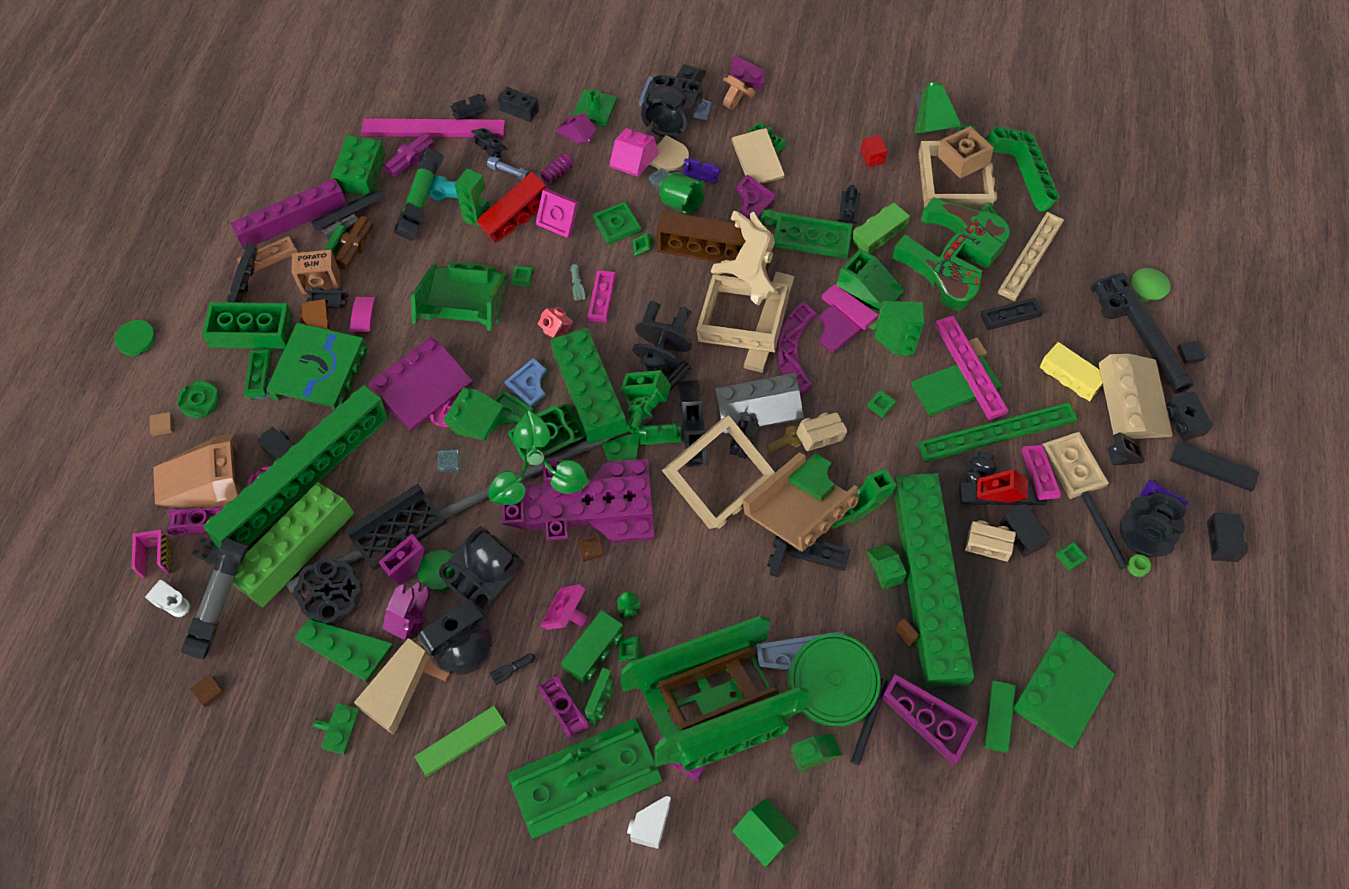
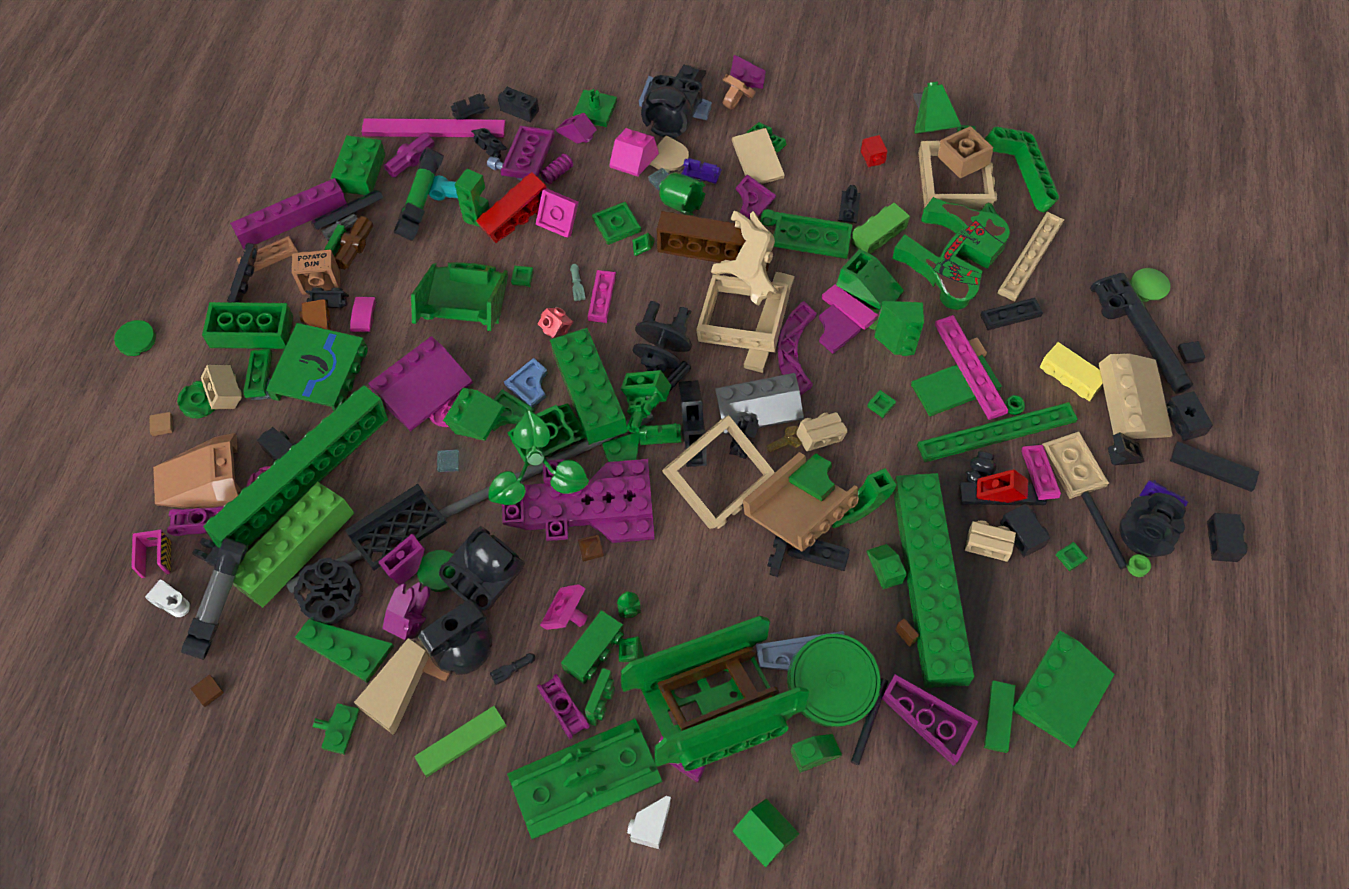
(221, 387): none -> tan brick
(527, 152): none -> magenta tile
(1018, 402): none -> green plate

